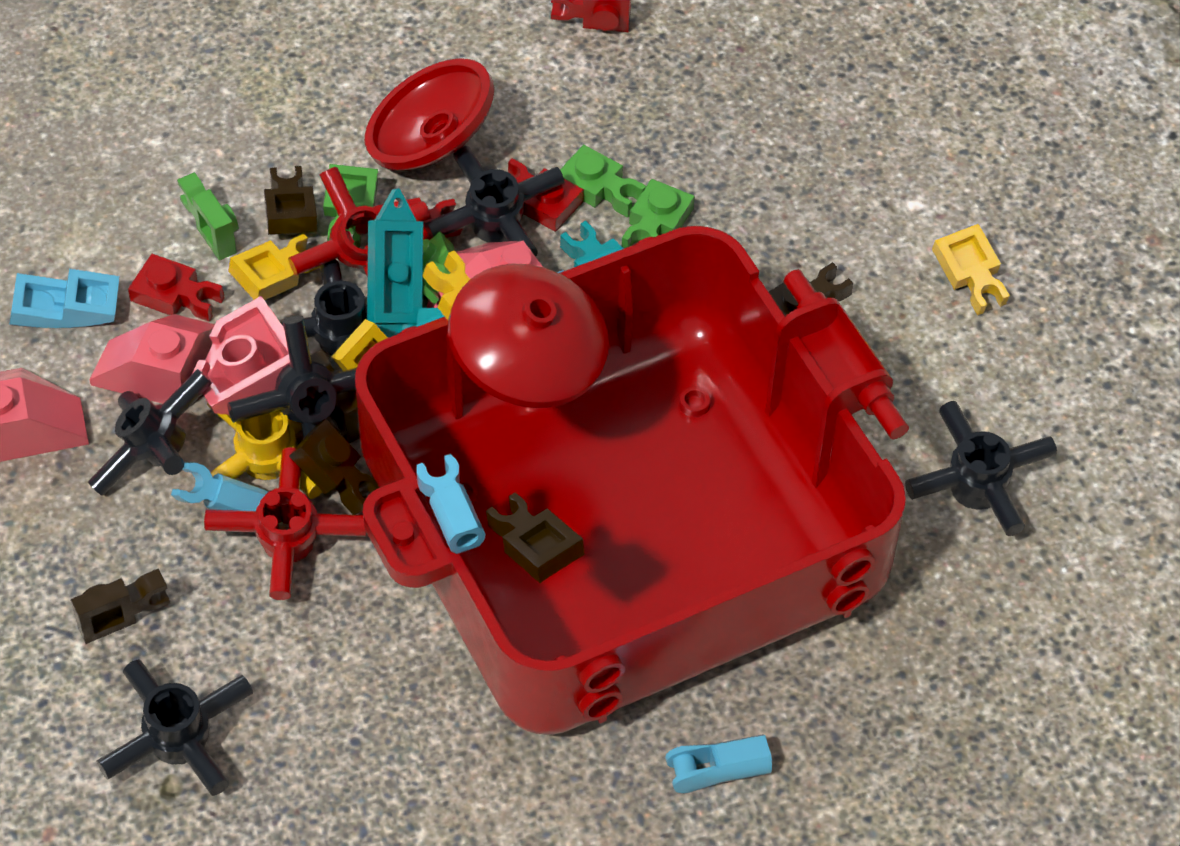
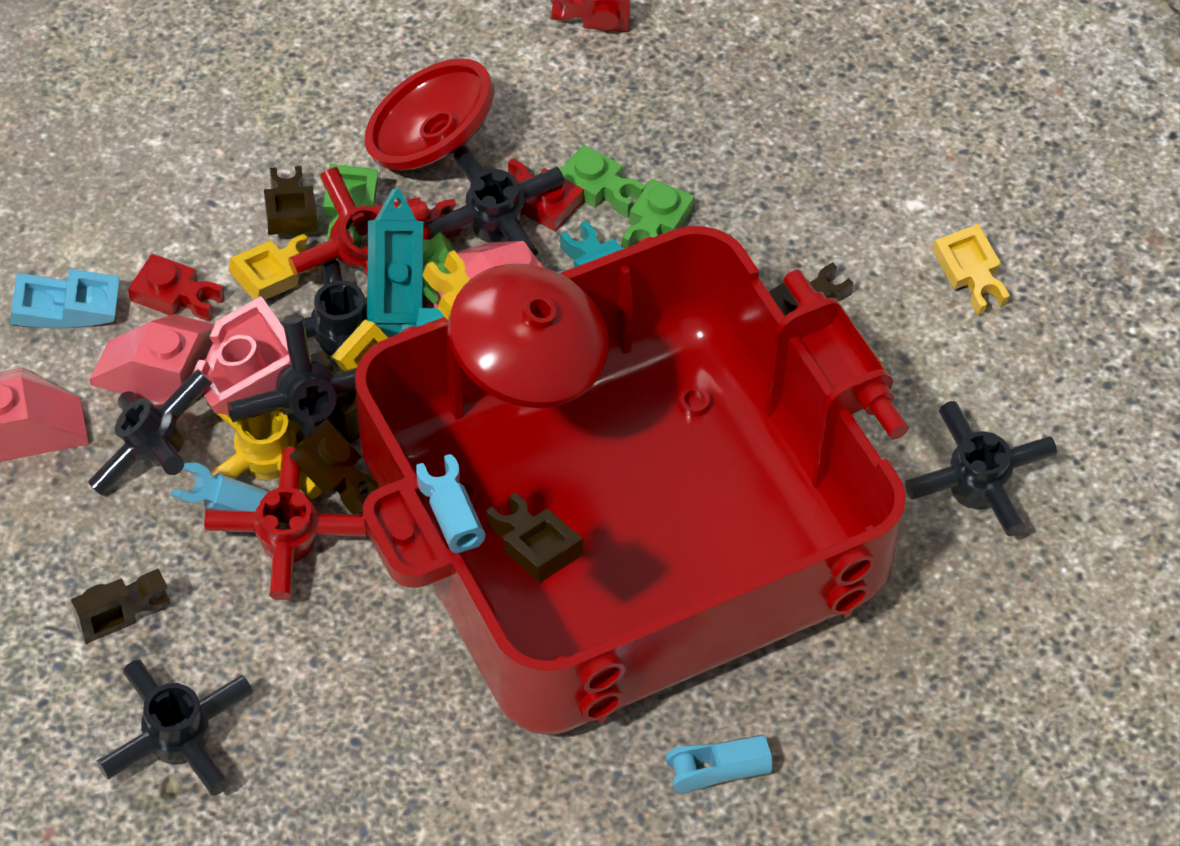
(213, 221): bright green plate -> none

